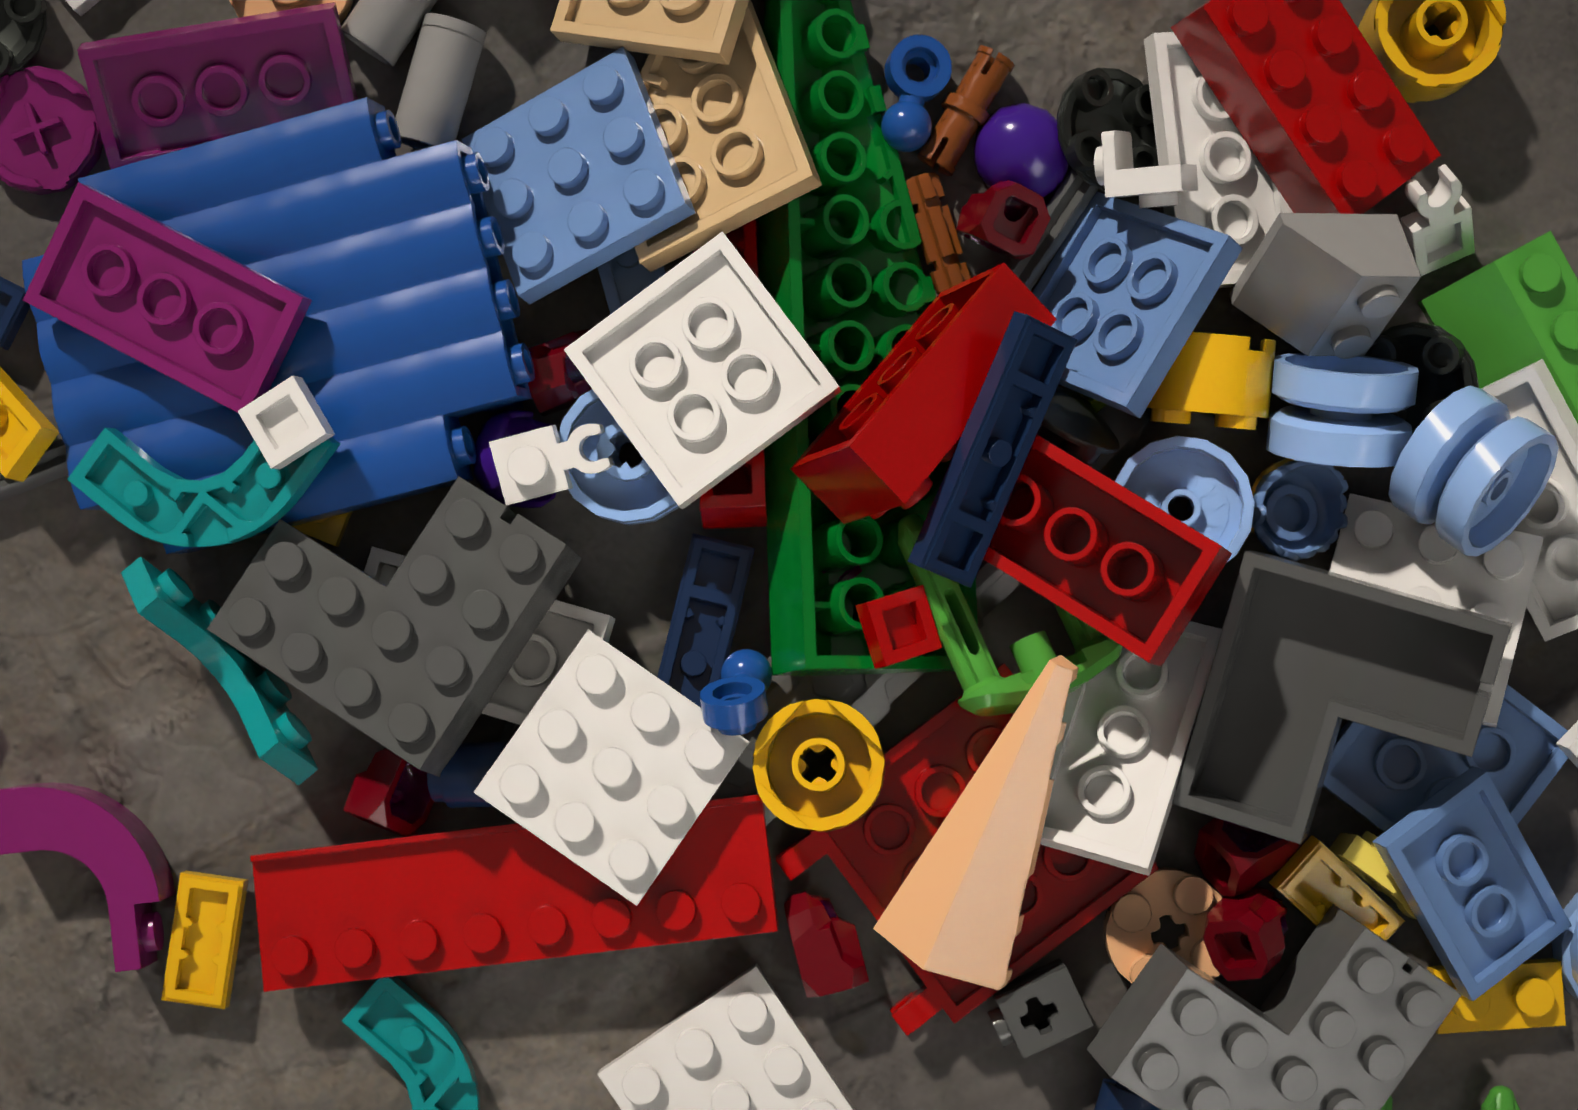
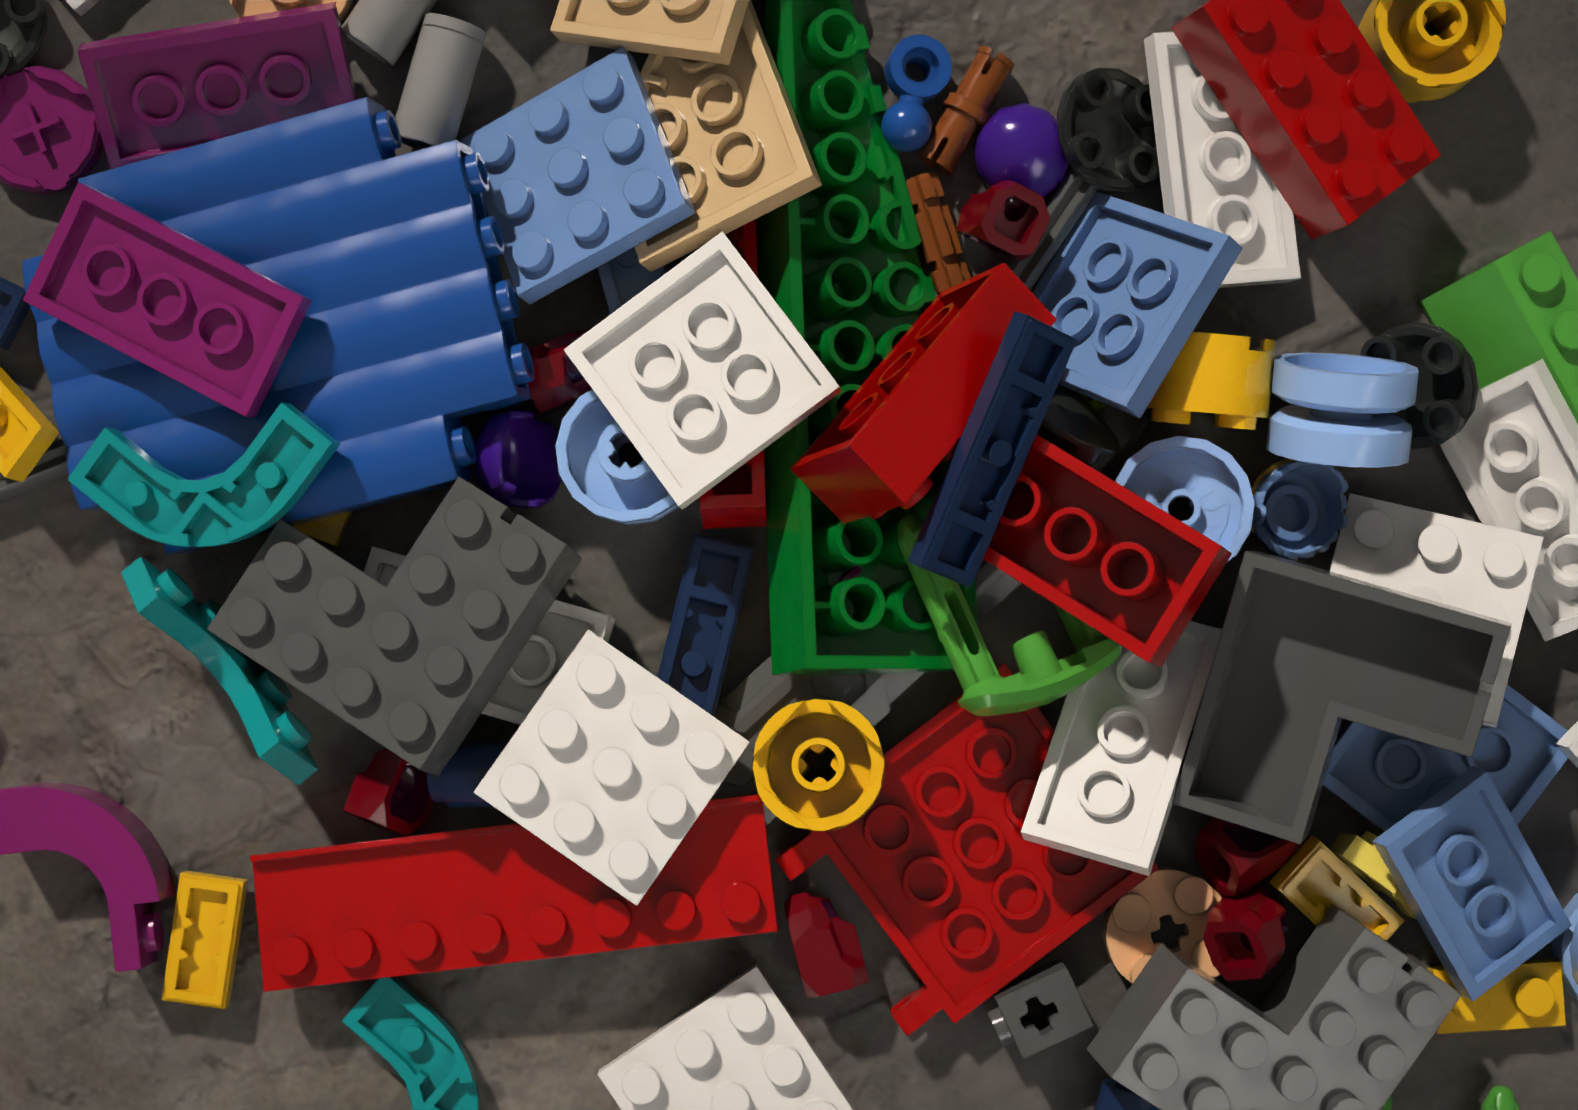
(286, 422): white plate -> none
(538, 463): white plate -> none
(739, 697): blue plate -> none
(898, 626): red plate -> none
(970, 882): light nougat wedge -> none
(1154, 185): white bracket -> none
(1328, 280): light grey slope -> none
(1441, 225): white plate -> none
(1472, 470): light blue wheel -> none

